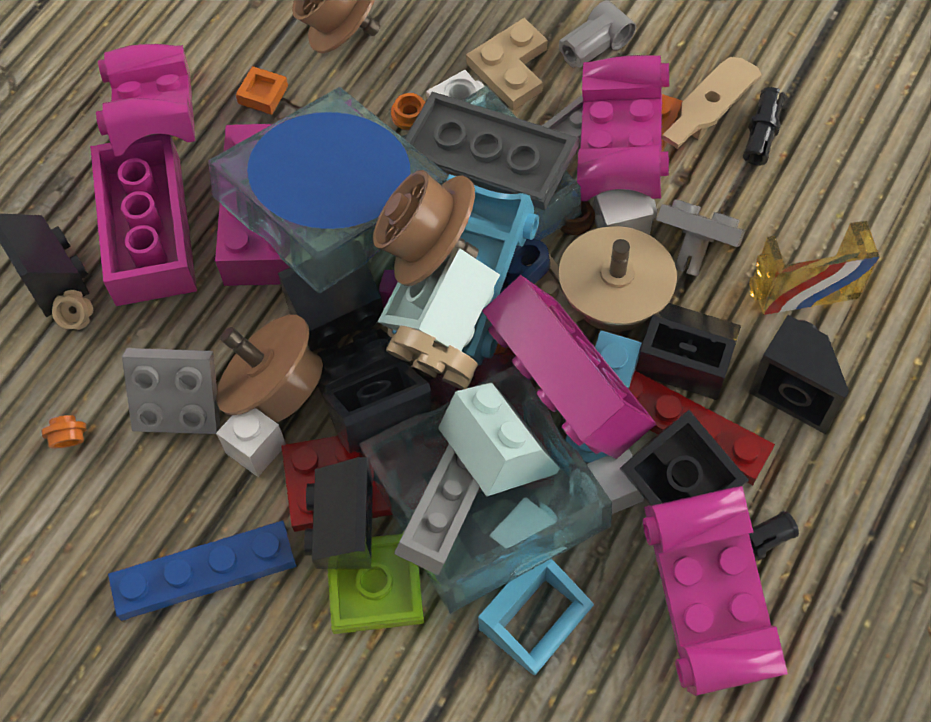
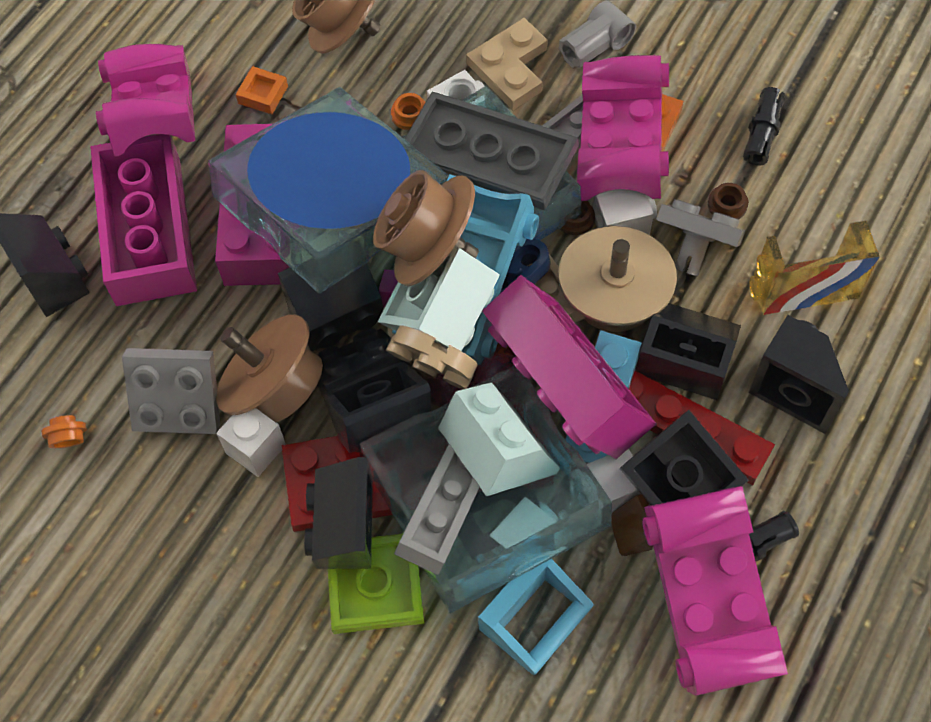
(64, 317): tan plate -> none
(201, 570): blue plate -> none
(628, 527): none -> reddish brown slope
(723, 88): tan piece -> none
(731, 194): none -> reddish brown plate

